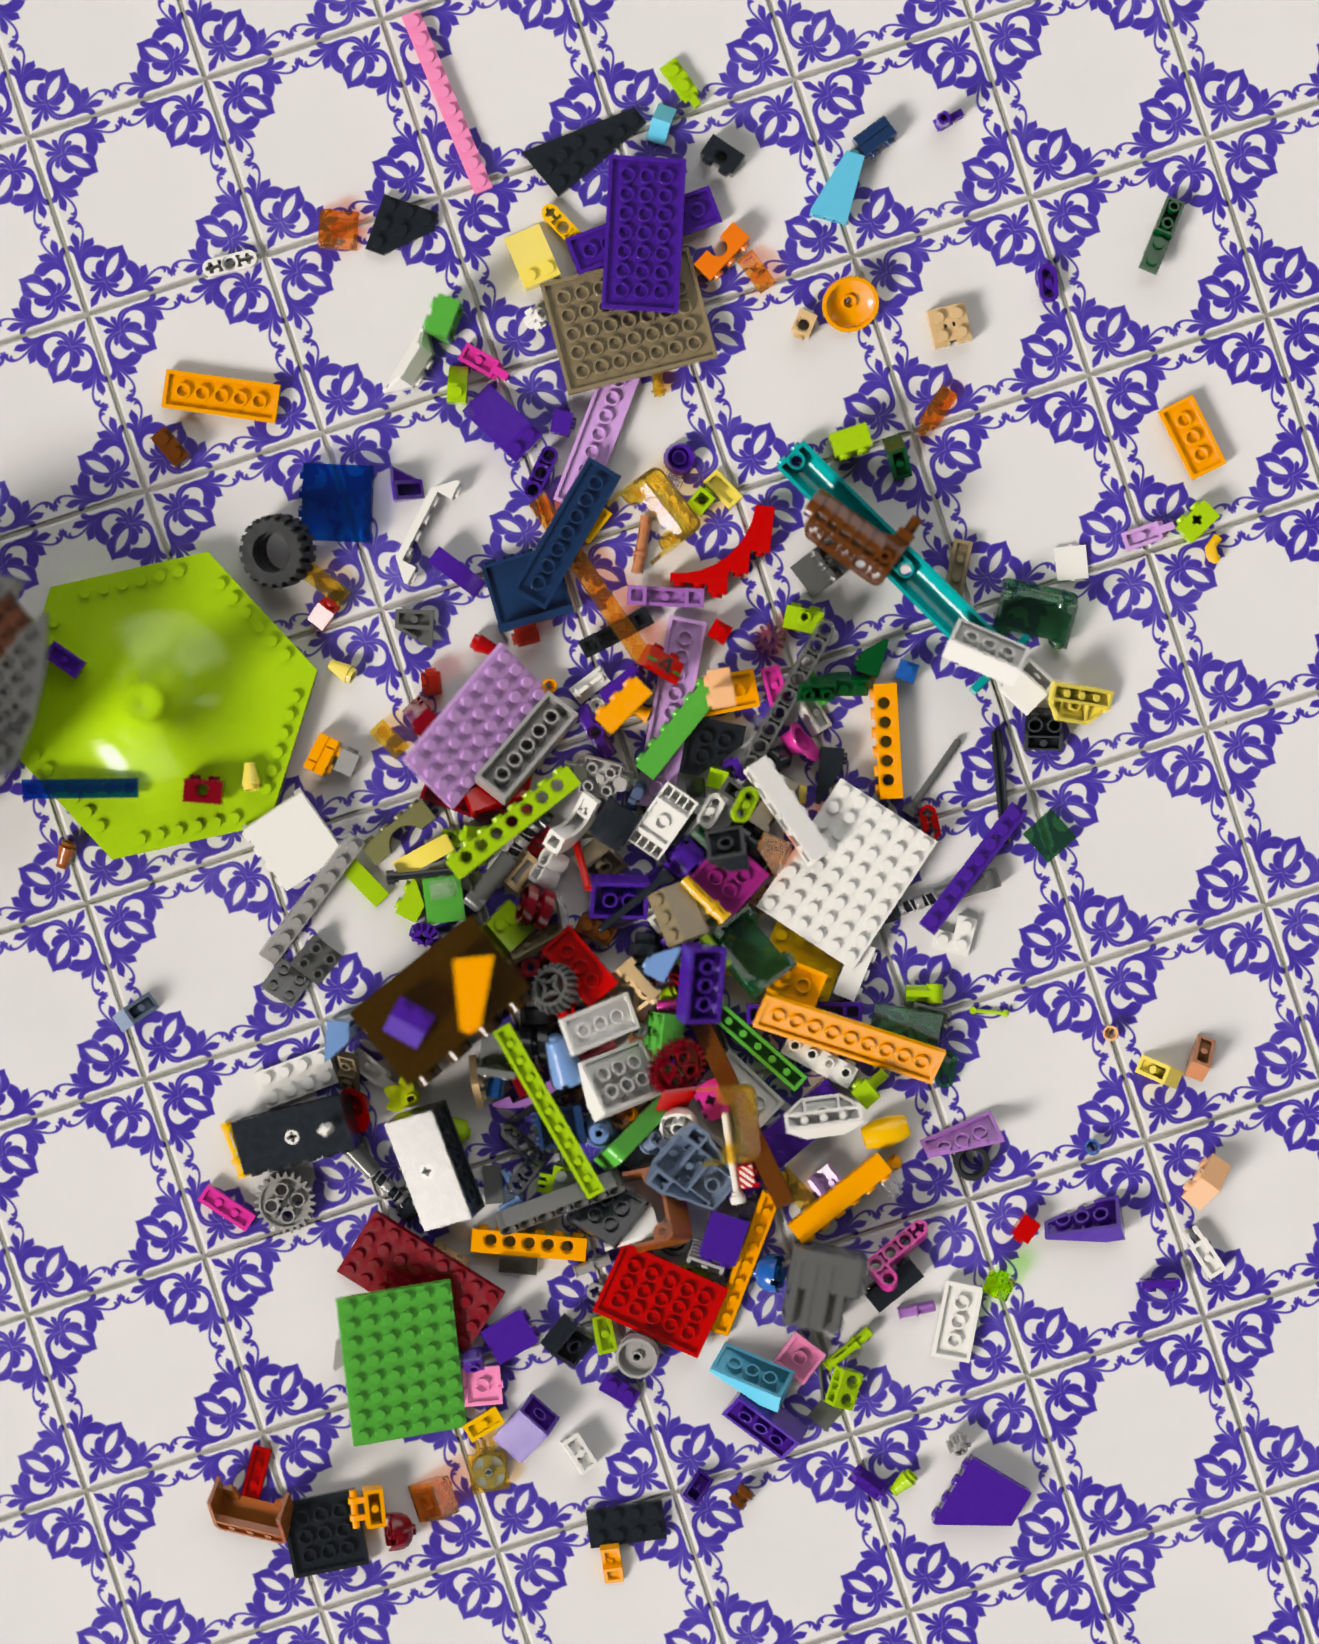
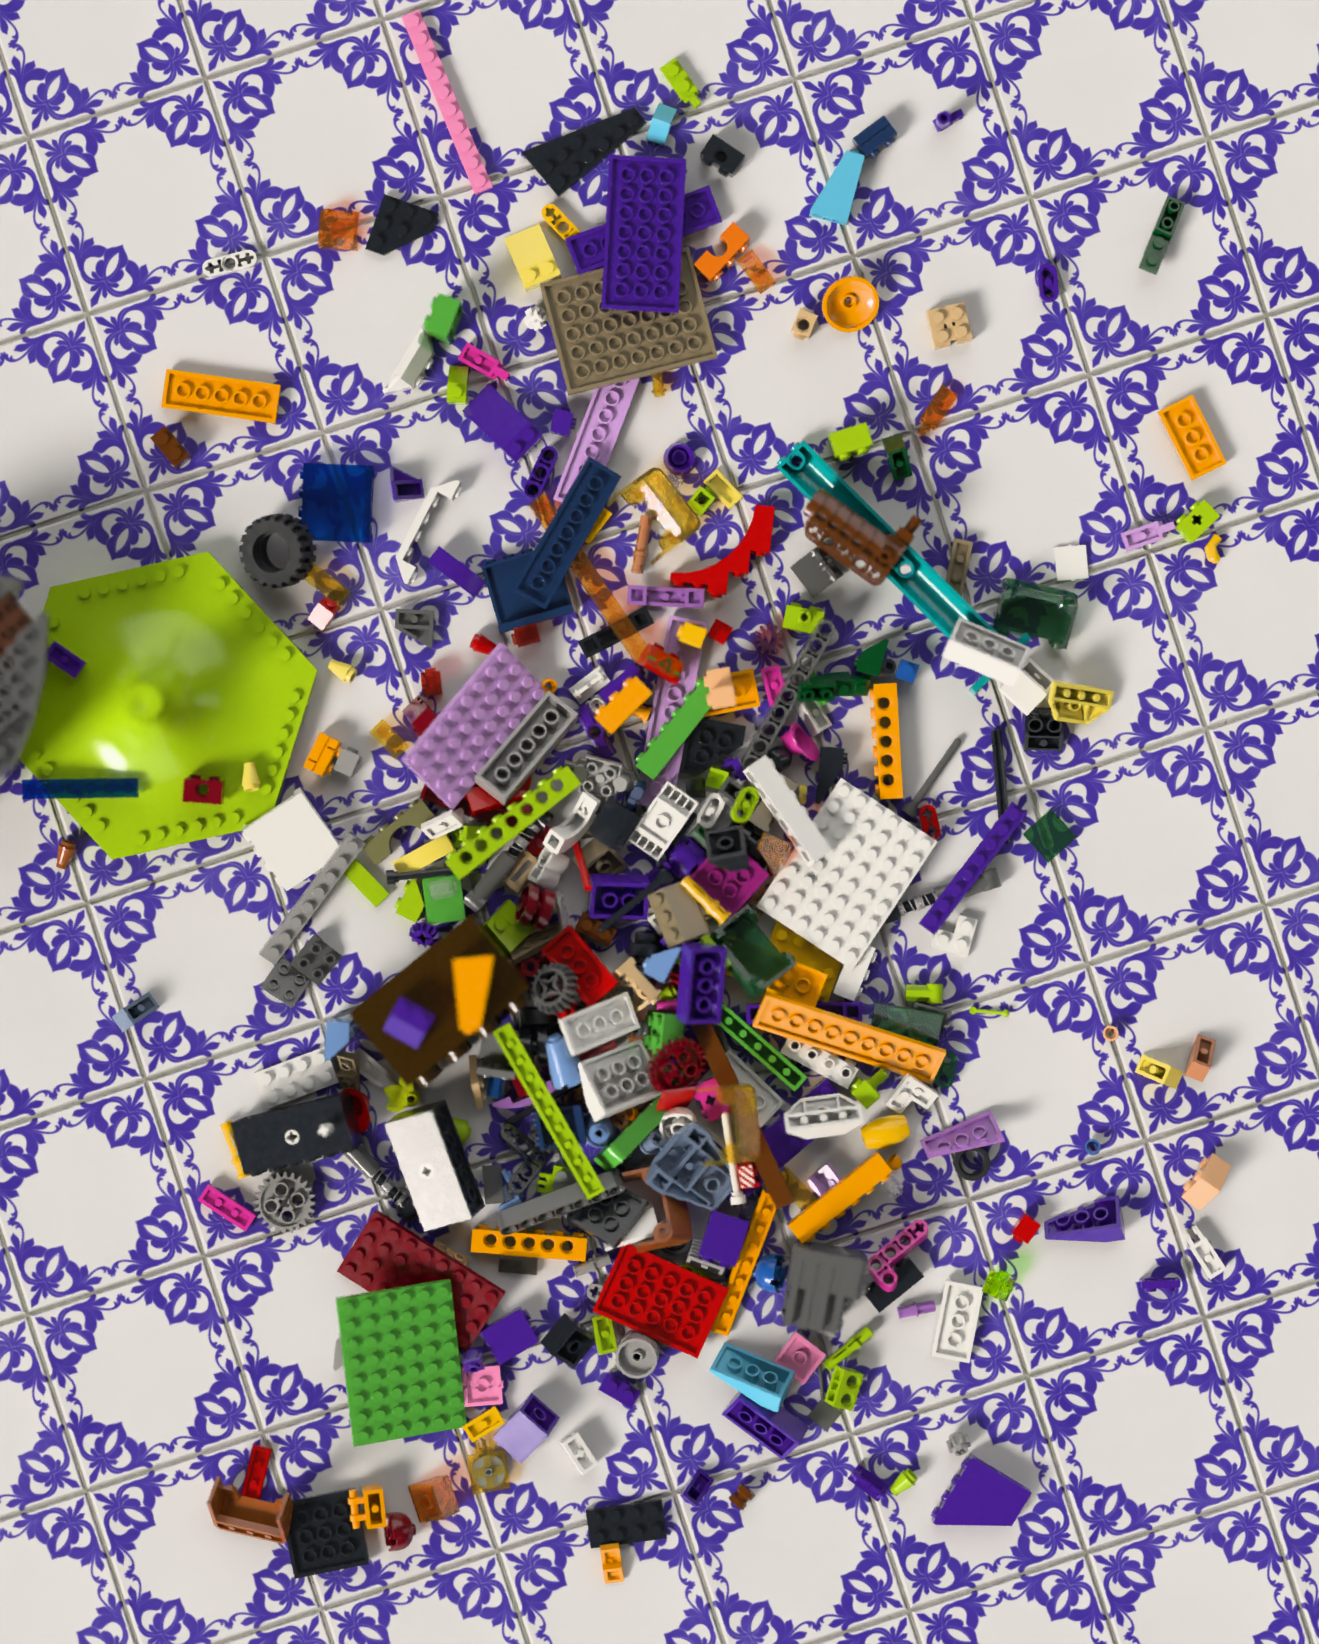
(443, 823): none -> white panel
(691, 635): none -> yellow brick
(893, 666): none -> black pin
(908, 1090): none -> white plate

